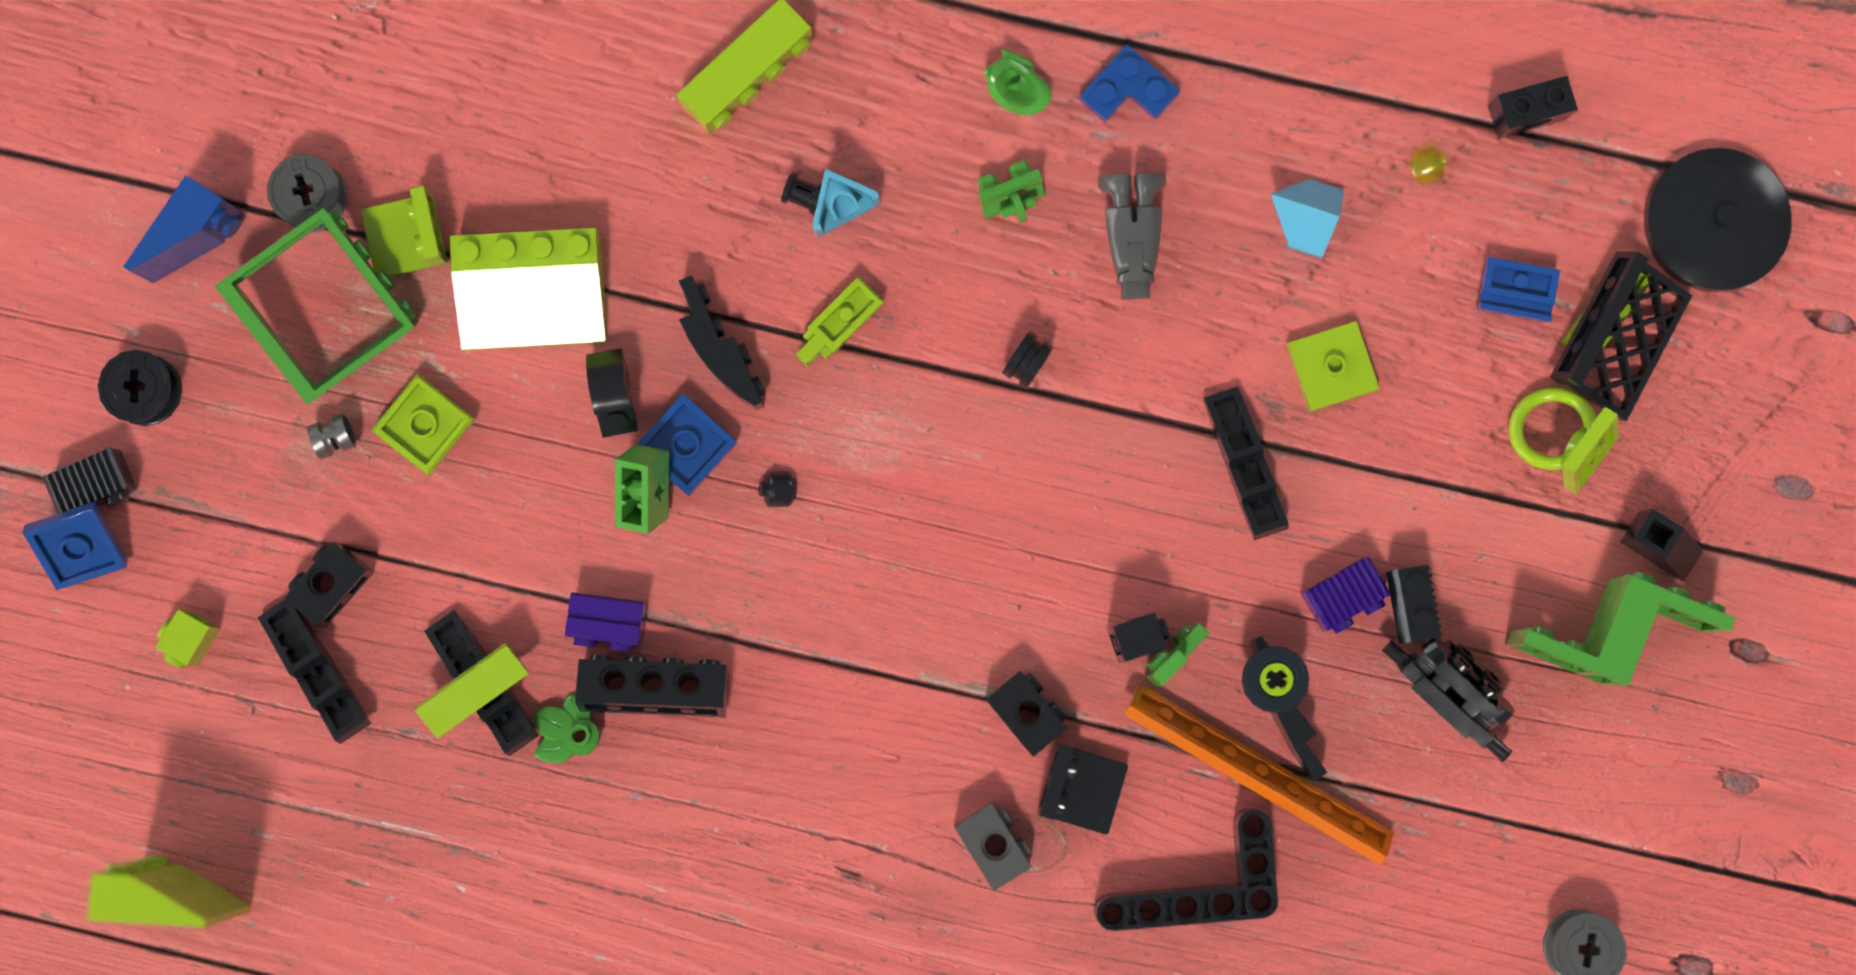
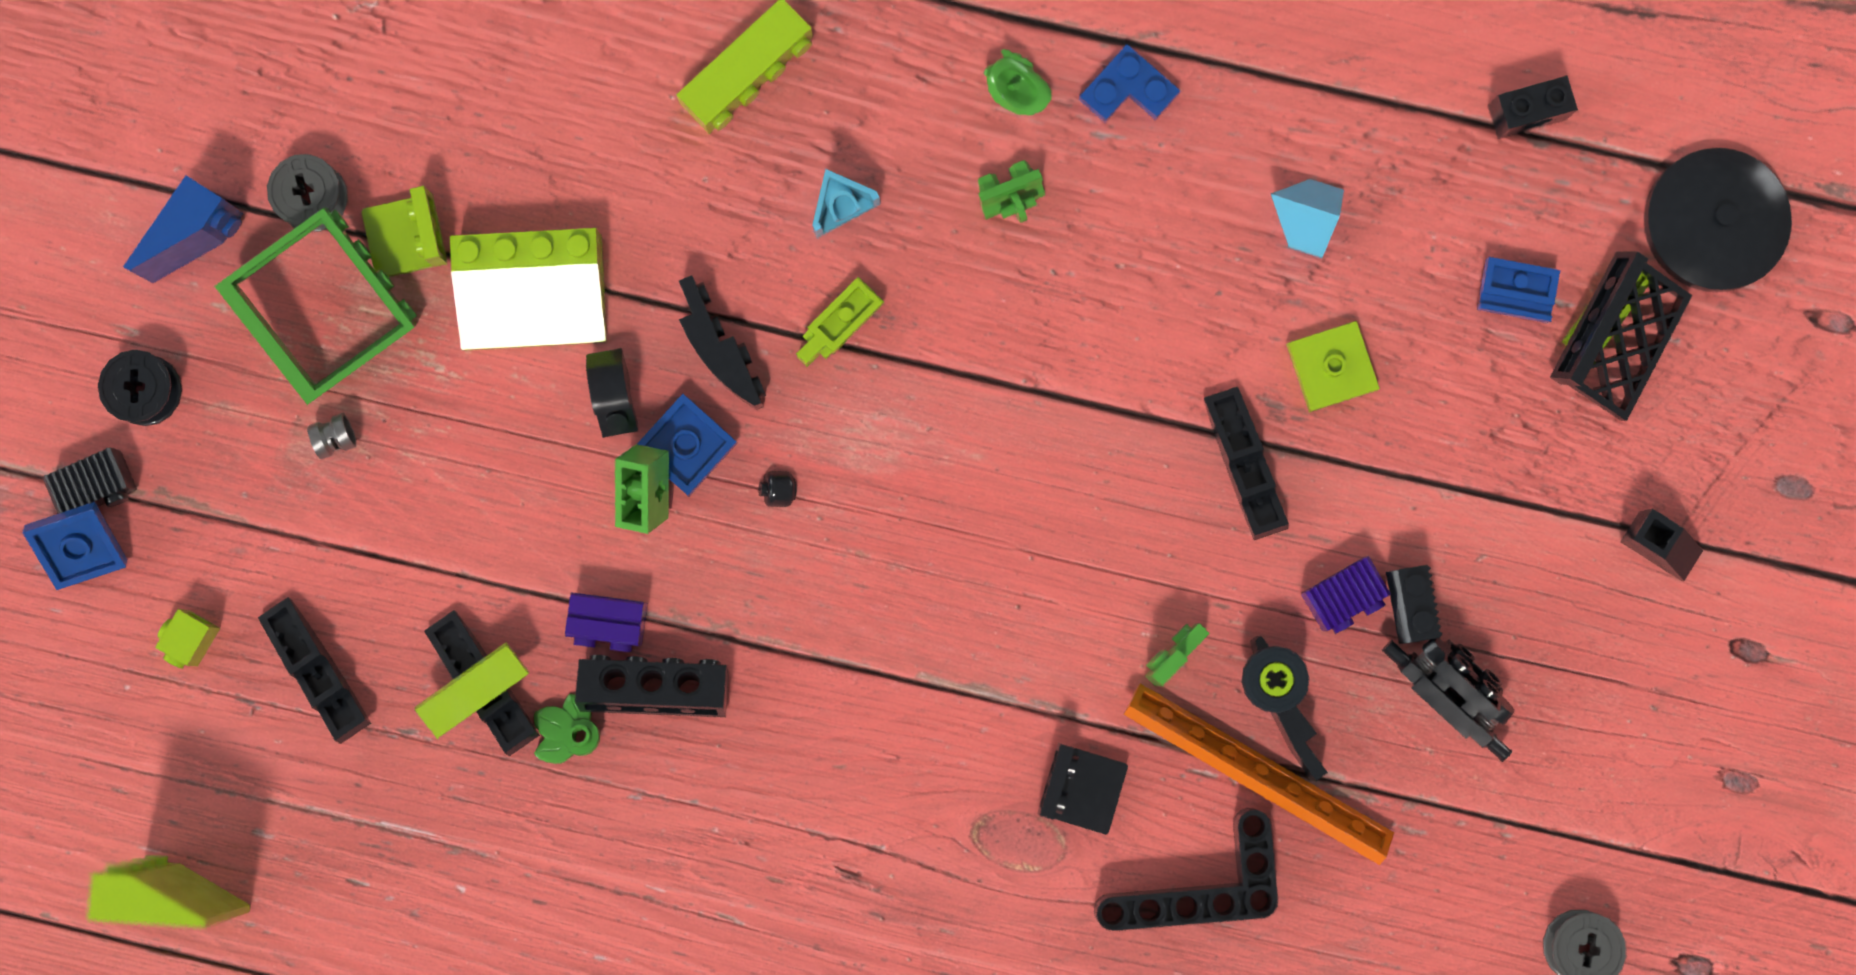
(348, 576): black brick -> none
(423, 425): lime plate -> none
(801, 193): black bush -> none
(995, 867): dark grey brick -> none
(1027, 359): black wheel -> none
(1033, 734): black brick -> none
(1133, 232): dark grey piece -> none
(1138, 637): black brick -> none
(1428, 165): clear neon green piece -> none
(1584, 449): lime tile -> none
(1621, 629): bright green bracket -> none

